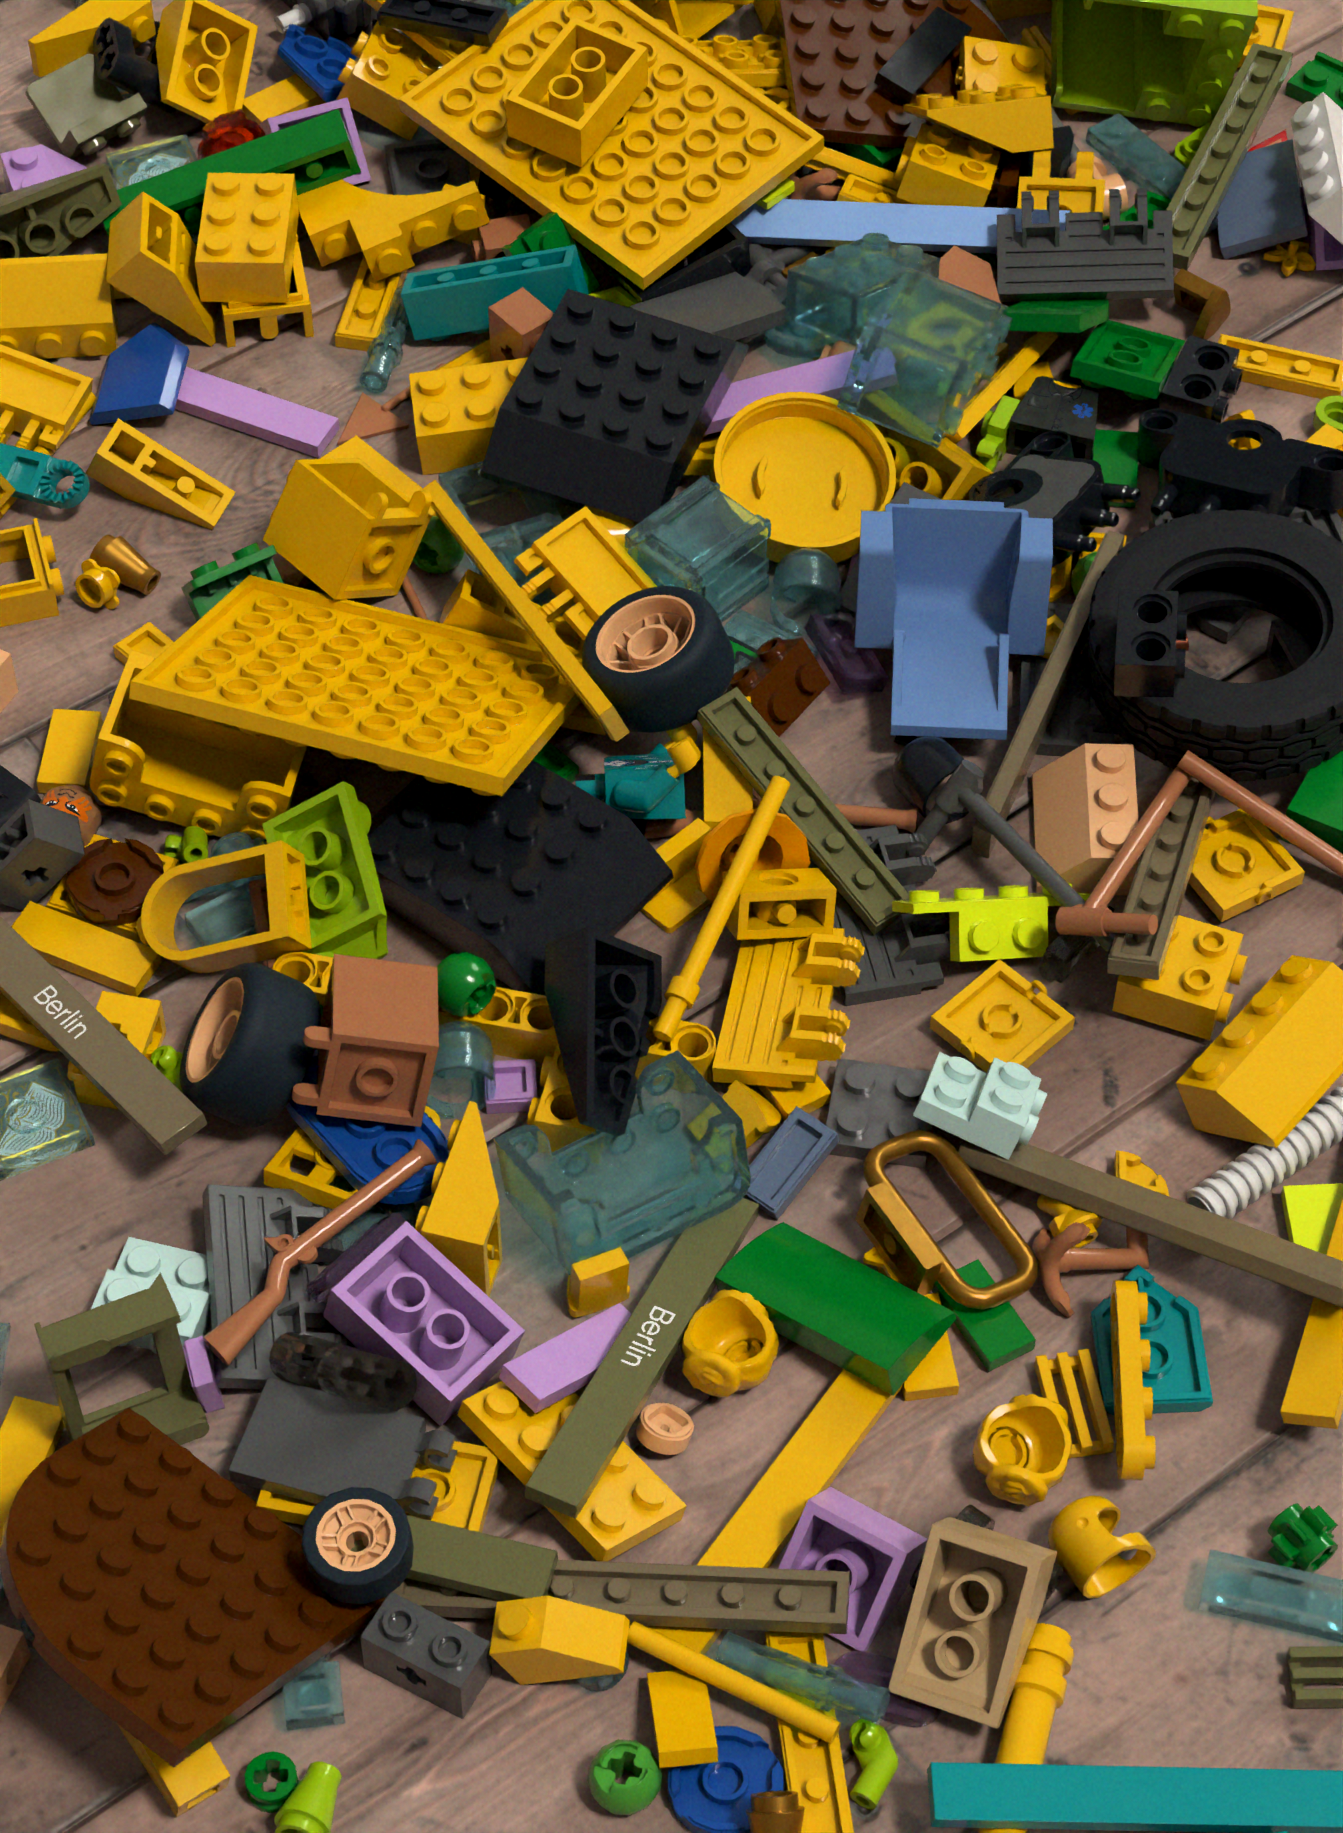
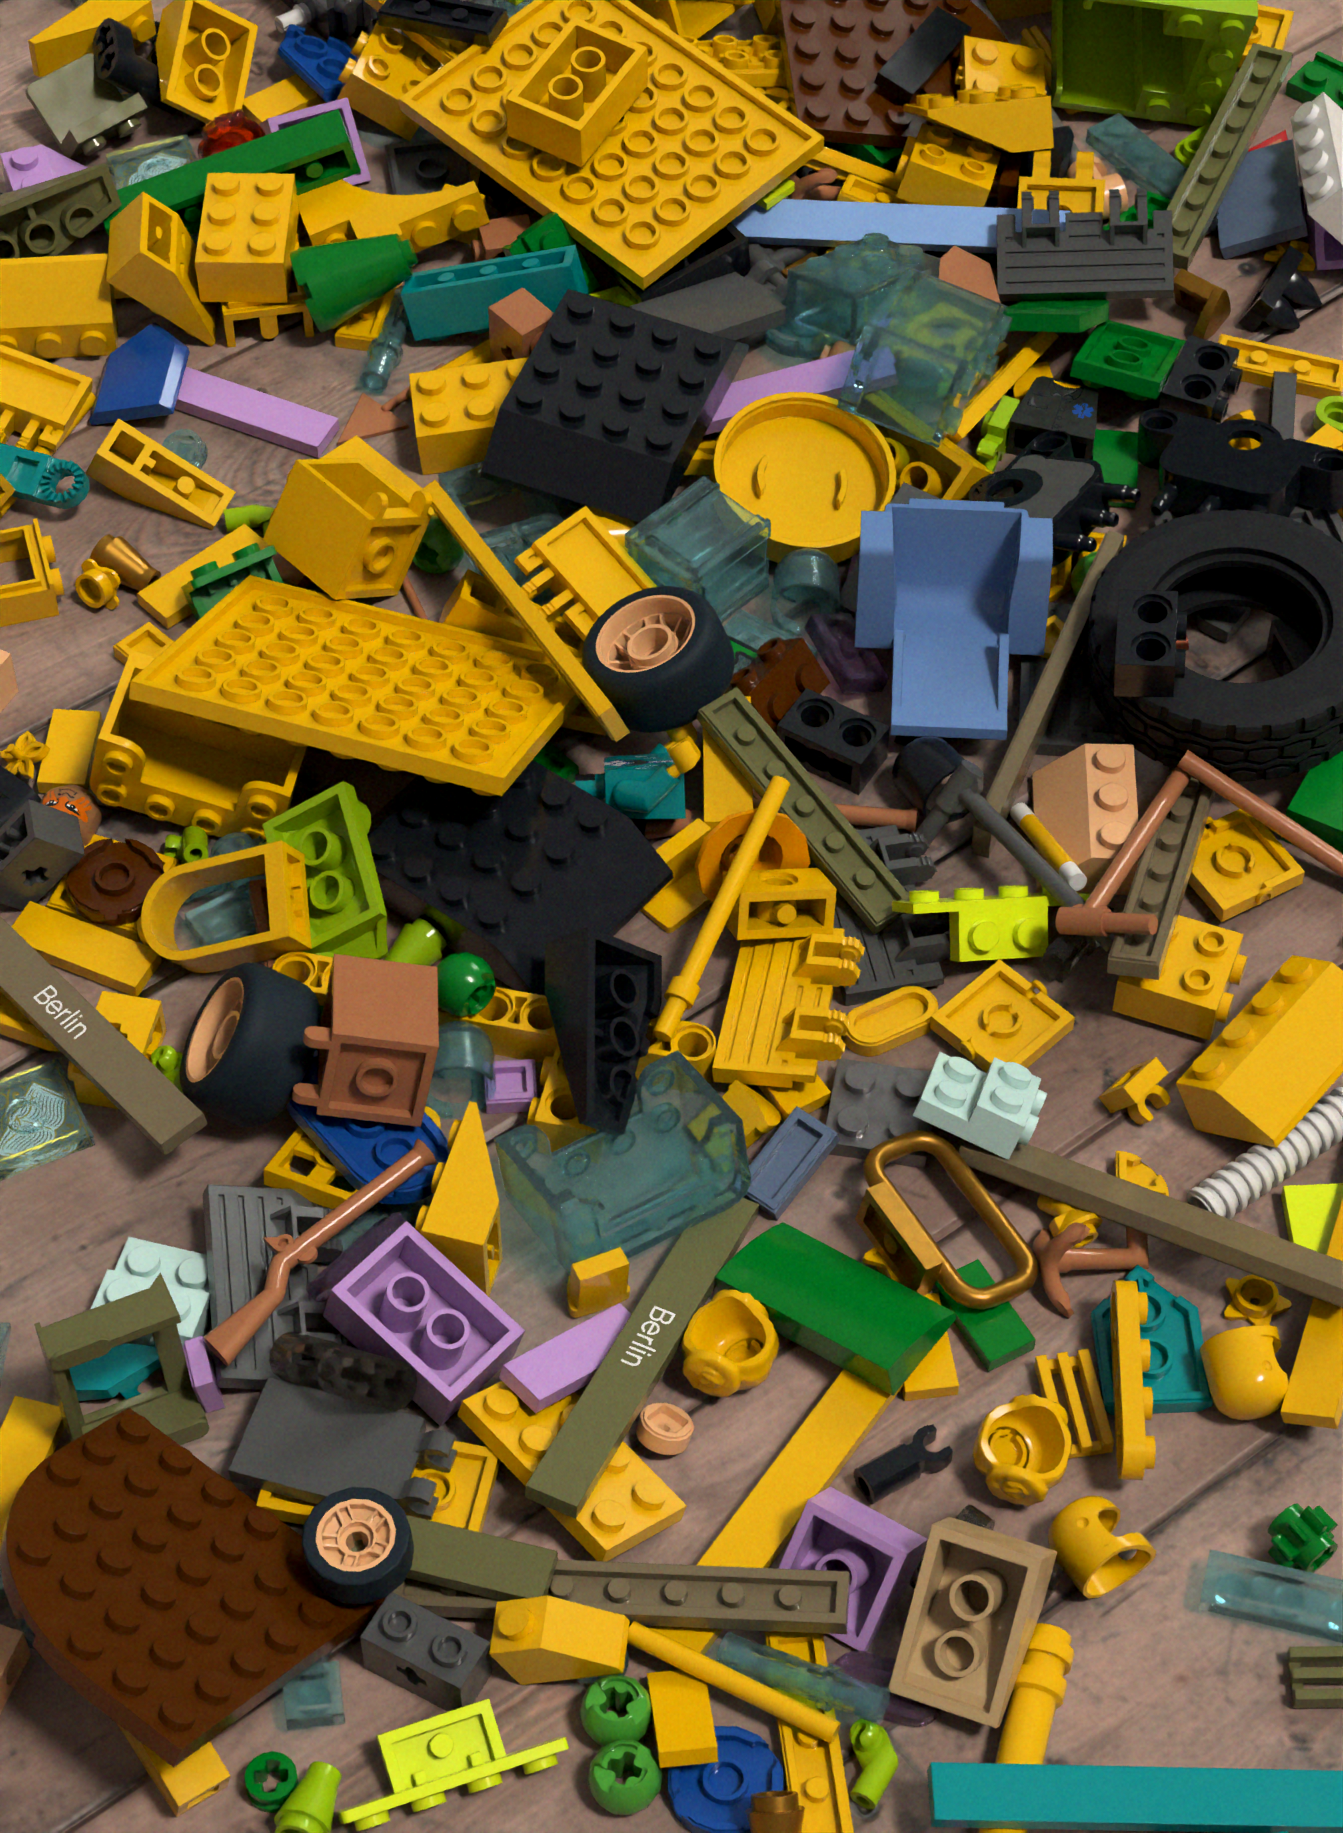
(23, 755): none -> yellow plant
(115, 1372): none -> teal slope
(165, 597): none -> yellow tile
(188, 446): none -> clear light blue tile
(251, 515): none -> lime arm
(350, 275): none -> green cone
(417, 944): none -> lime cone
(444, 1754): none -> neon yellow bracket
(625, 1695): none -> bright green piece
(834, 740): none -> black brick
(890, 1021): none -> yellow tile
(901, 1466): none -> black bar
(1048, 846): none -> bar
(1134, 1088): none -> yellow tile
(1245, 1372): none -> yellow helmet
(1254, 1287): none -> yellow plate
(1281, 283): none -> black tile
(1282, 403): none -> dark grey beam

